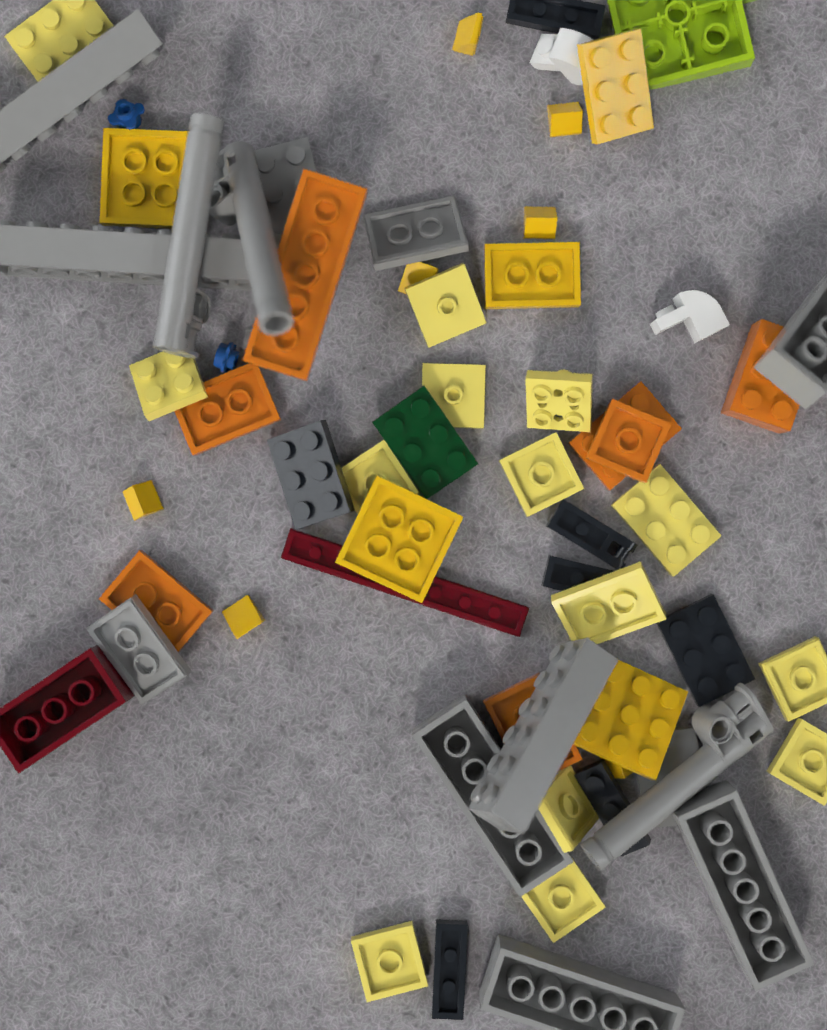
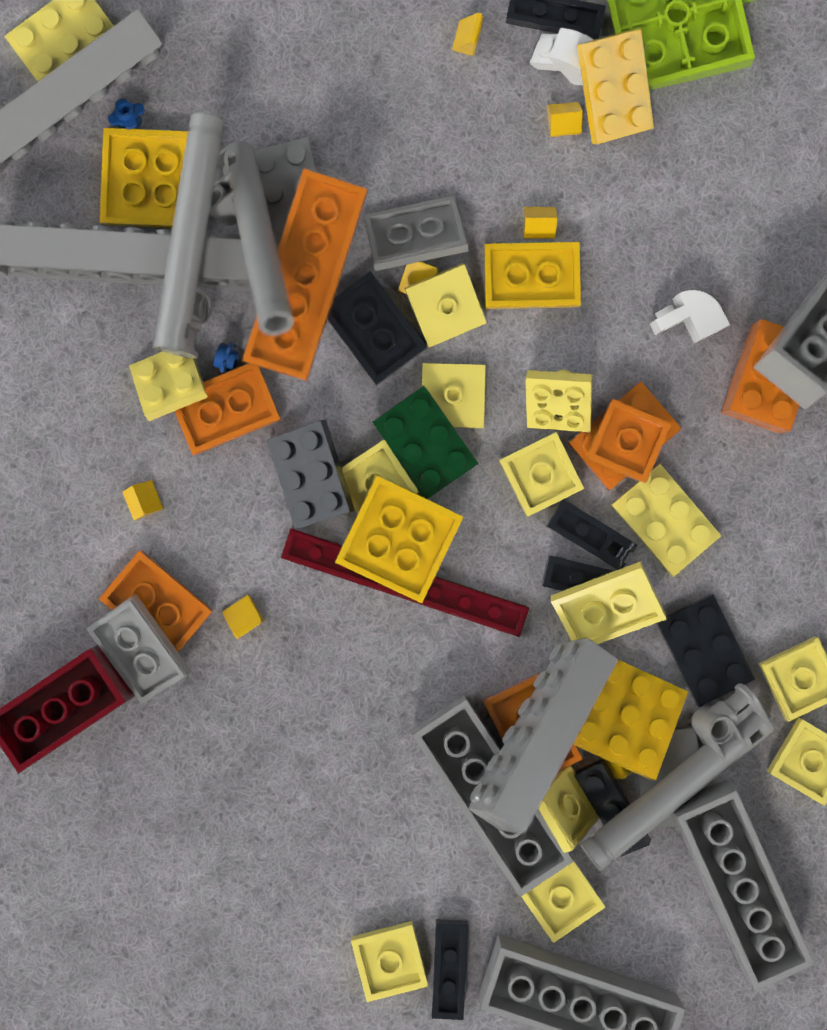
(374, 328): none -> black plate

